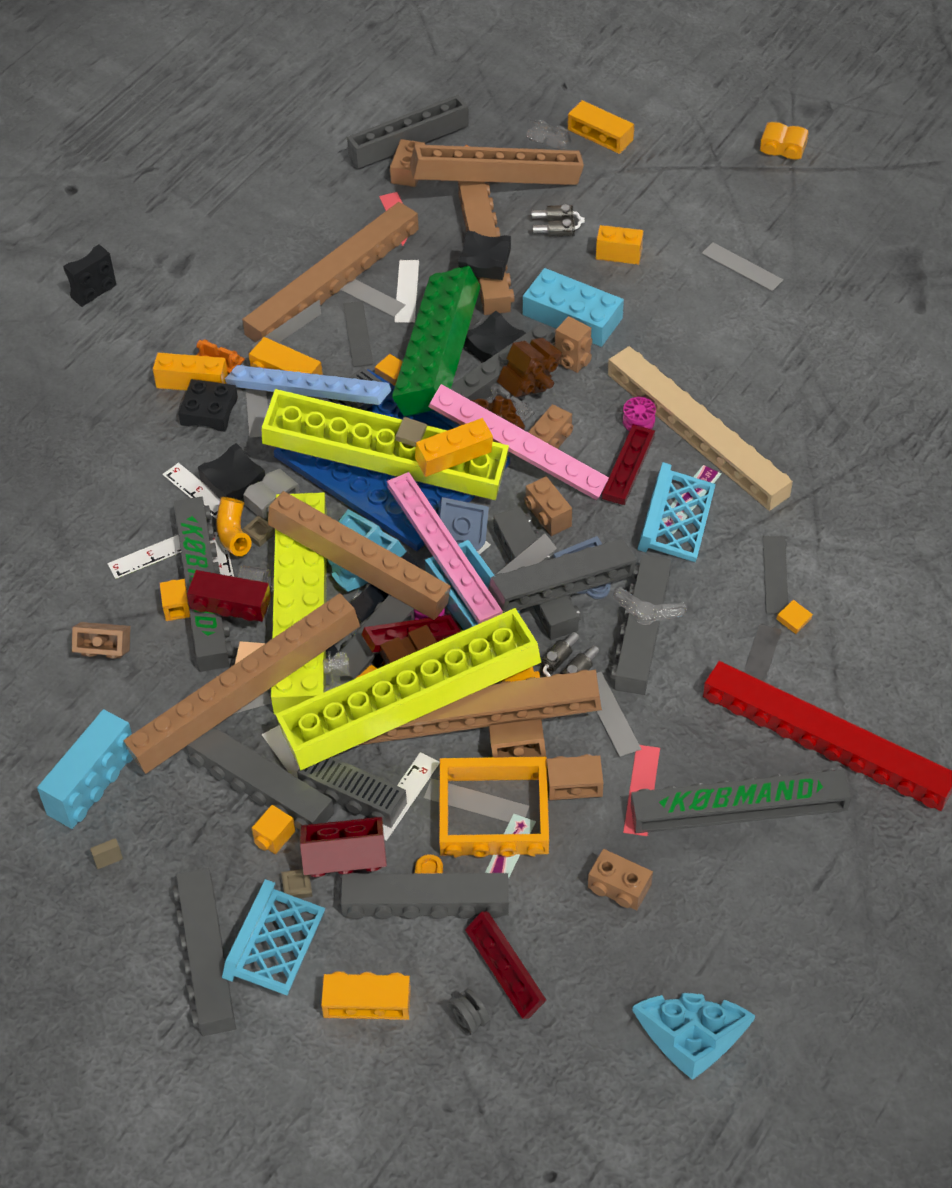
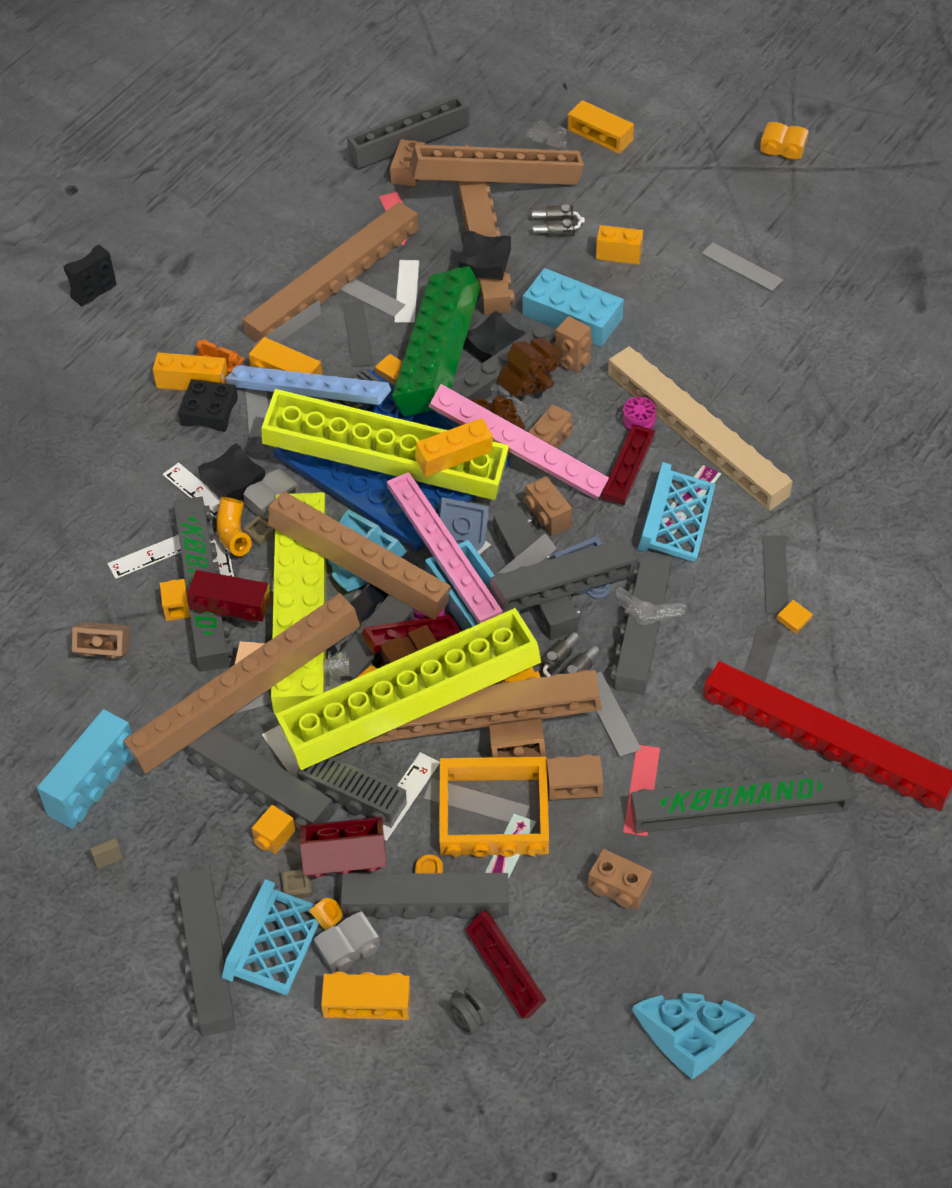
(327, 912): none -> light orange tile
(347, 942): none -> light grey brick
(411, 431): dark tan tile -> none

